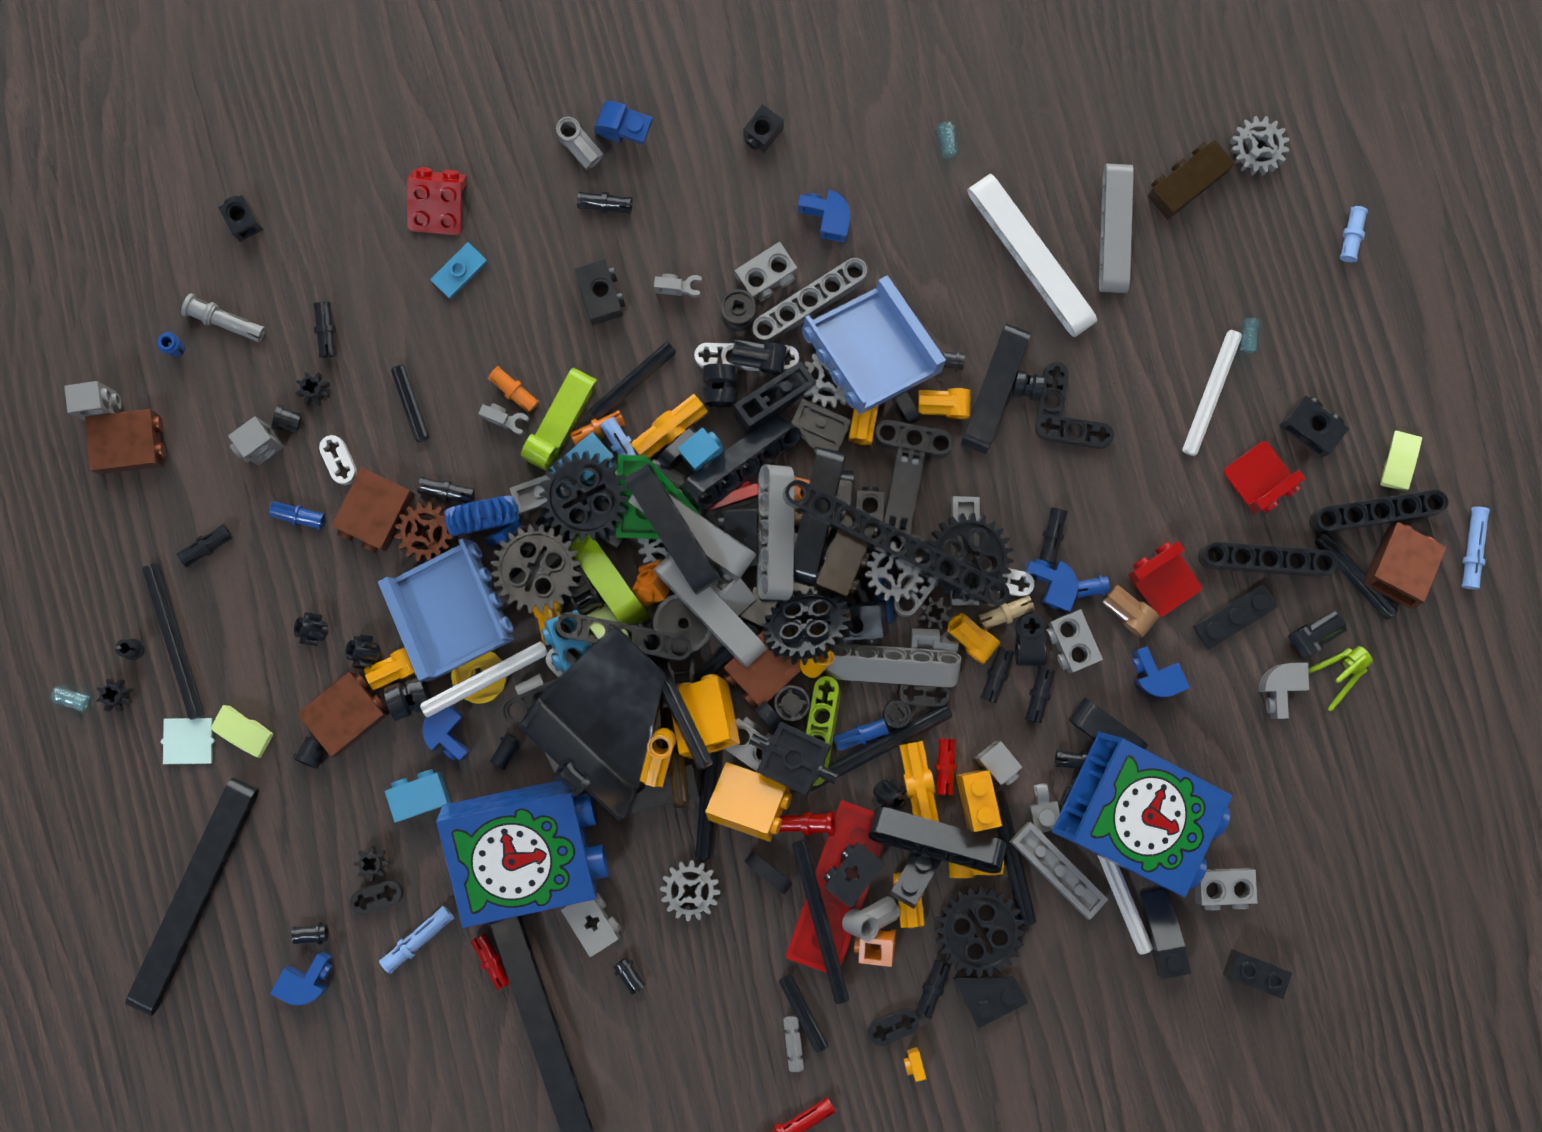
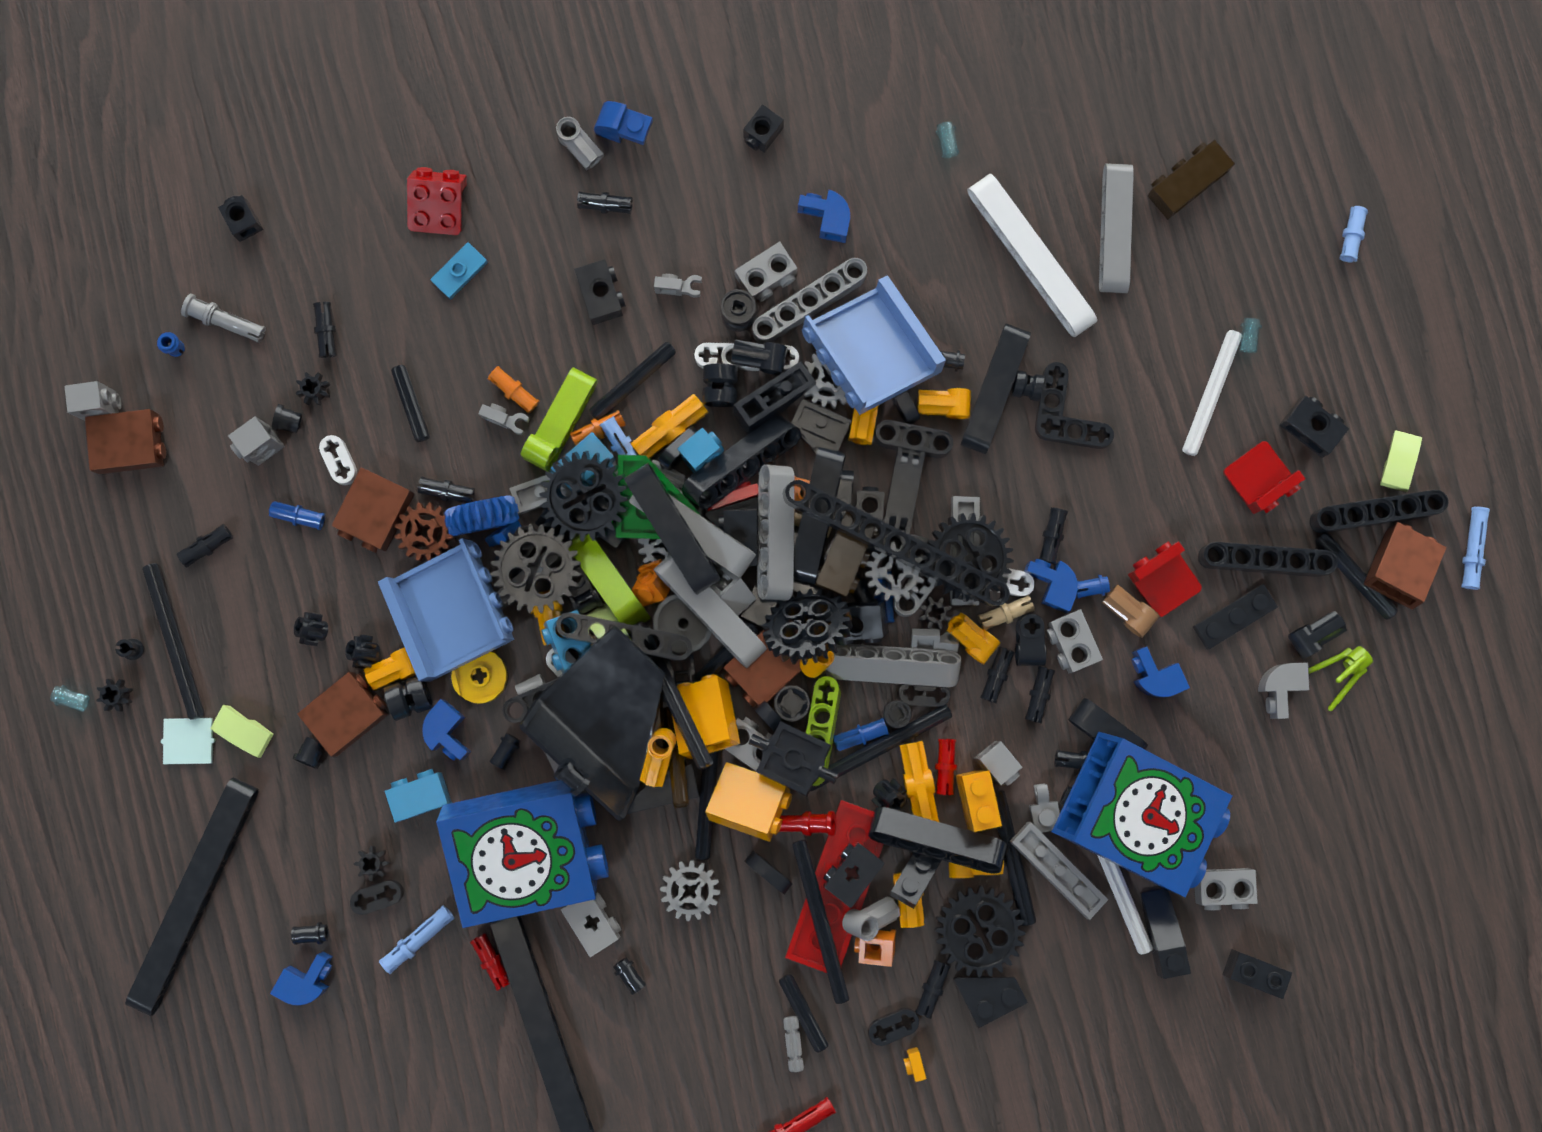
(483, 679): white axle -> none
(1248, 138): light grey gear -> none

